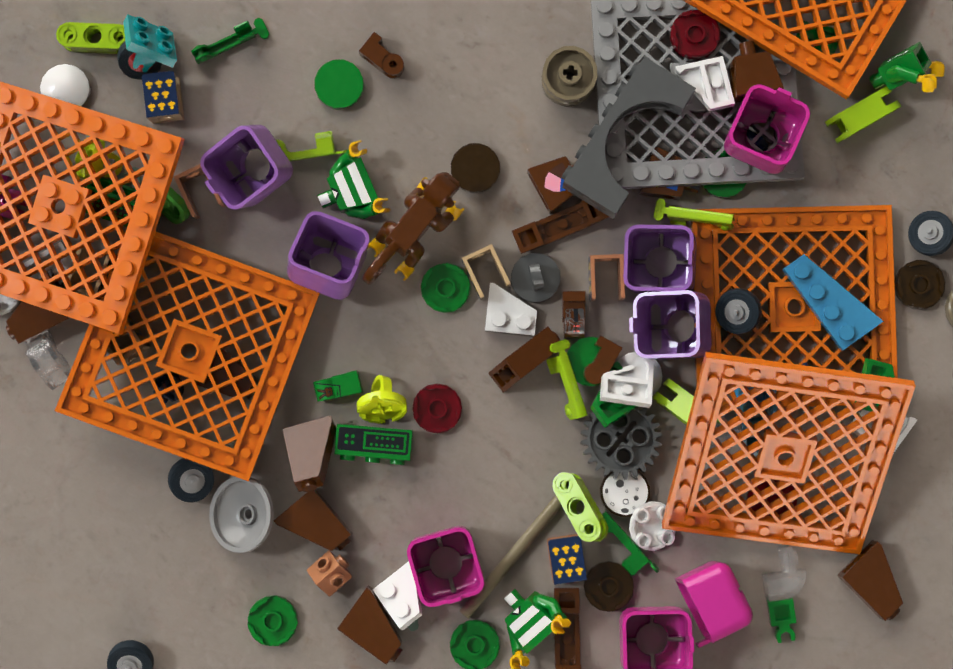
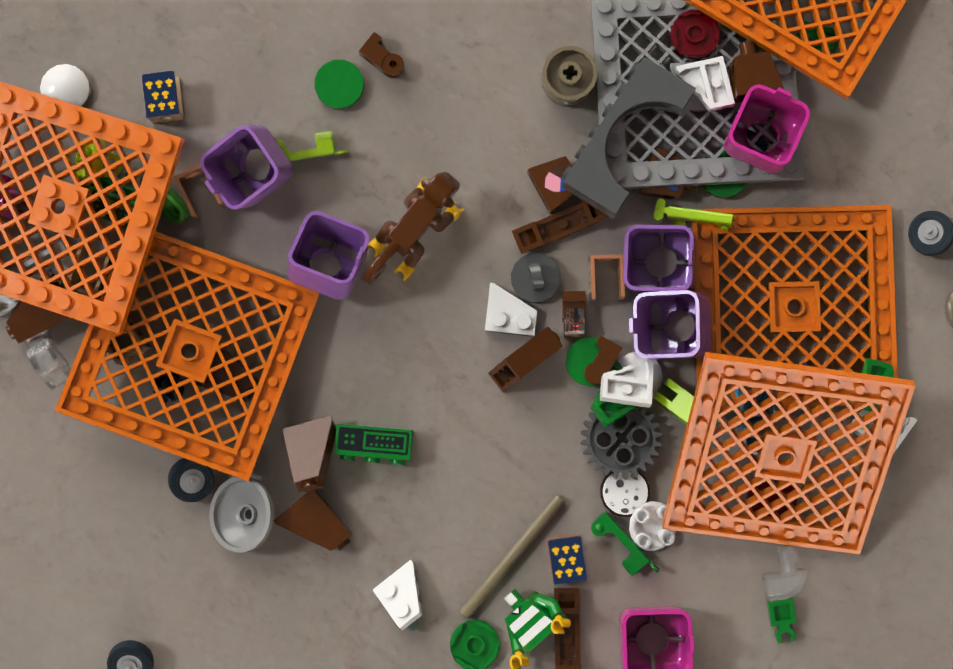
(83, 33): lime piece -> none
(145, 48): teal plate -> none
(243, 33): green piece -> none
(272, 620): green tile -> none
(330, 572): nougat brick -> none
(338, 386): green leg -> none
(352, 186): torso -> none
(372, 628): reddish brown slope -> none
(381, 402): neon yellow tile -> none
(435, 590): dark pink piece -> none
(437, 408): dark red tile -> none
(445, 287): green tile -> none
(475, 167): dark brown tile -> none
(477, 254): tan piece -> none
(561, 364): lime piece -> none
(589, 517): lime piece -> none
(608, 586): dark brown tile -> none
(715, 601): dark pink piece -> none
(738, 311): black wheel -> none
(832, 304): dark azure wing -> none
(863, 114): lime piece -> none
(873, 581): reddish brown slope -> none
(908, 67): green torso -> none
(919, 284): dark brown tile -> none

